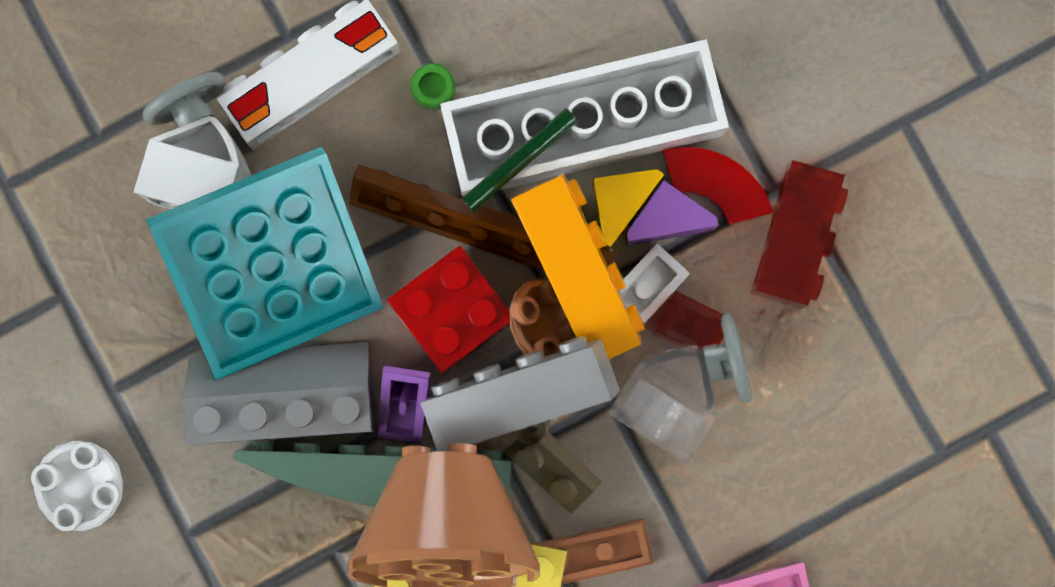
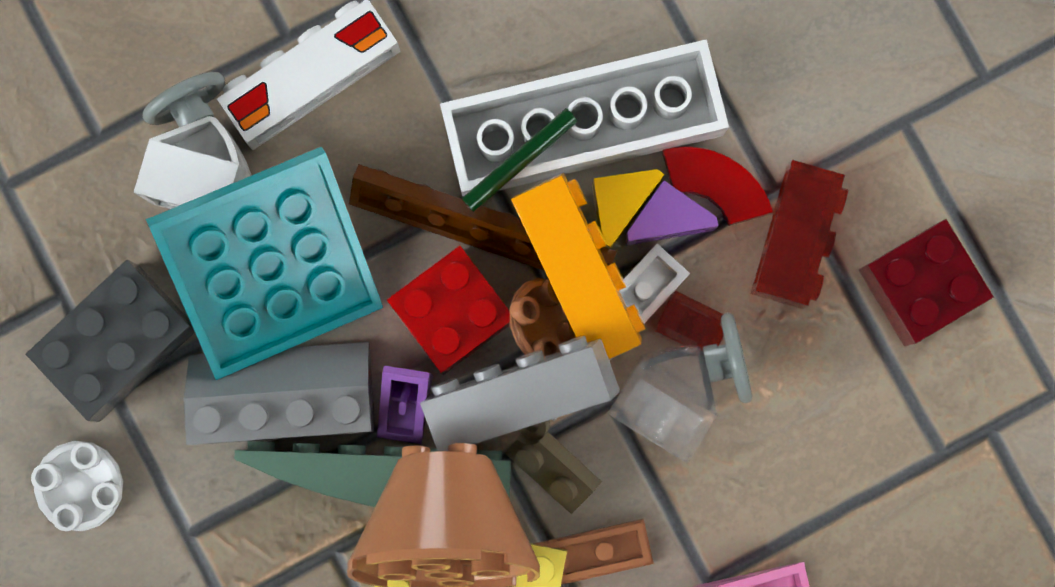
(111, 341): none -> dark grey brick
(432, 86): bright green tile -> none
(926, 283): none -> dark red brick

